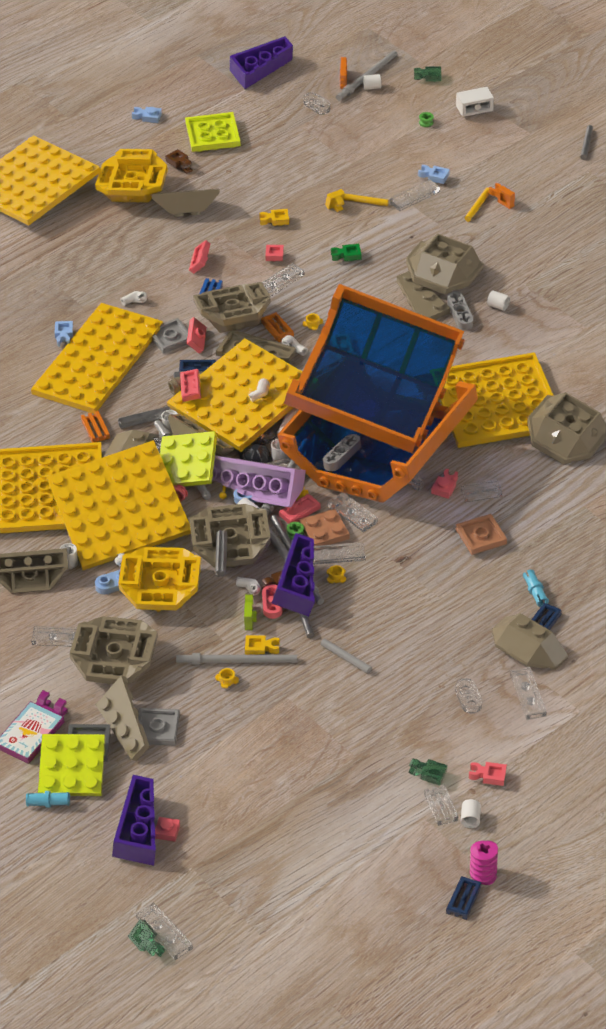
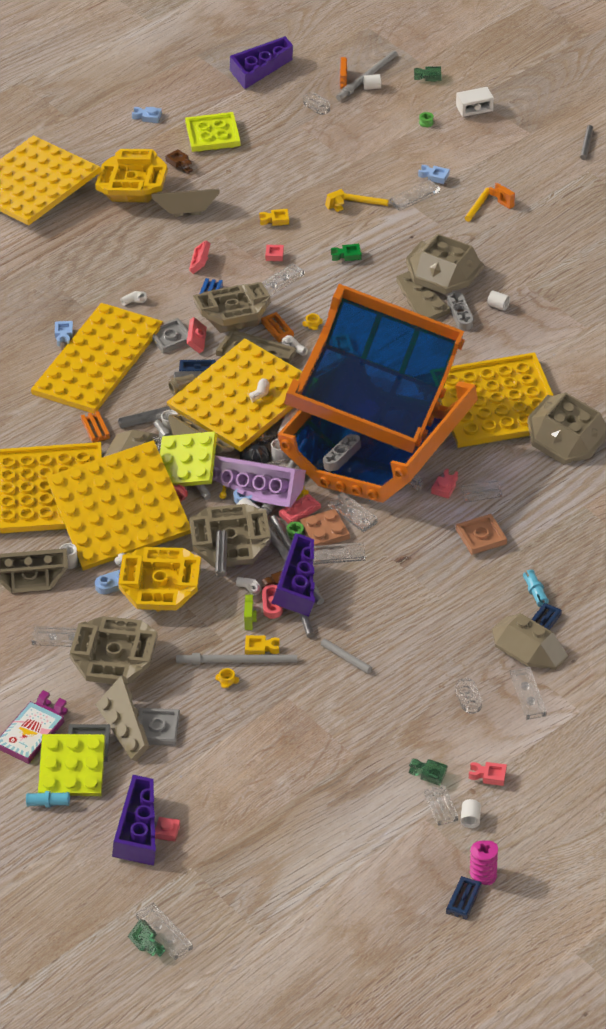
(190, 385): coral plate -> none
(336, 574): yellow plate -> none

